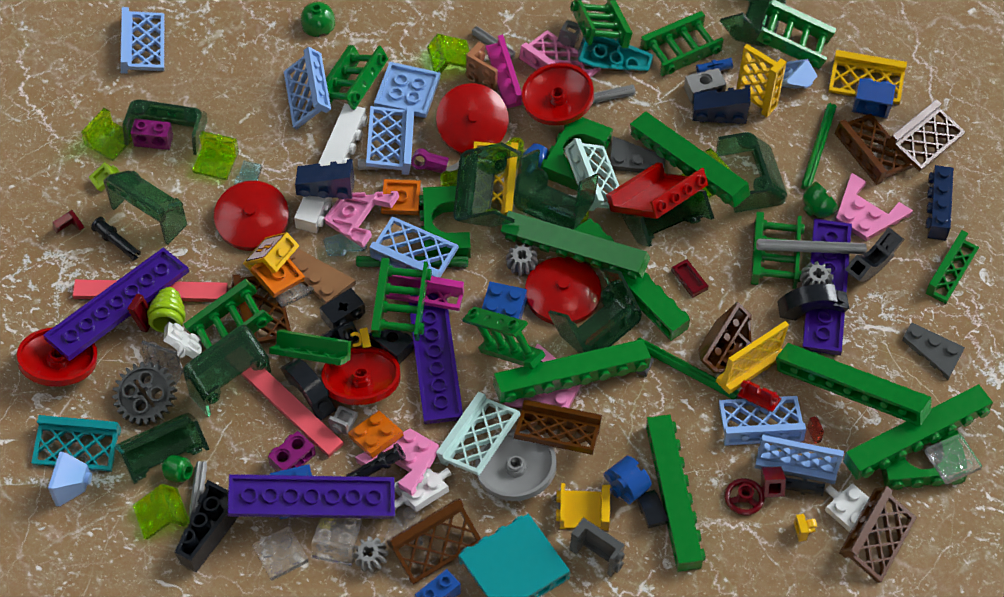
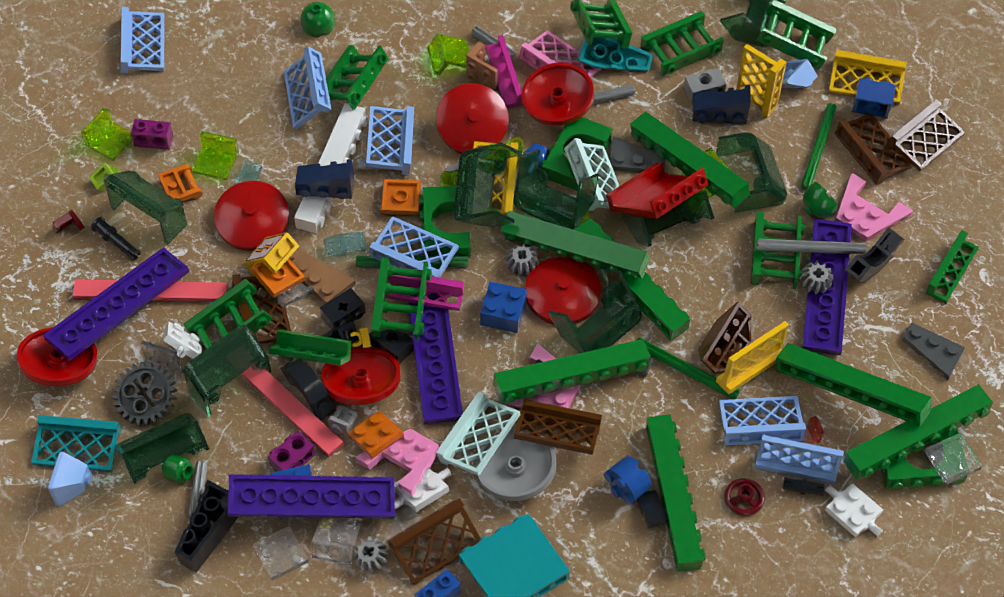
(138, 310): dark red tile -> none
(159, 510): clear neon green bracket -> none
(166, 113): clear green windscreen -> none
(166, 308): lime piece -> none
(174, 187): none -> orange plate
(350, 213): bright pink wing -> none
(384, 460): black pin -> none
(407, 87): light blue plate -> none
(432, 161): magenta piece -> none
(496, 345): green fence -> none
(567, 37): dark grey brick -> none
(583, 504): yellow panel -> none
(599, 542): dark grey panel -> none
(689, 278): dark red tile -> none
(721, 64): blue pin -> none
(757, 396): red hinge -> none
(773, 481): dark red brick -> none
(804, 527): yellow tile -> none
(811, 297): black arch -> none
(863, 527): reddish brown fence -> none
(940, 202): dark blue brick -> none

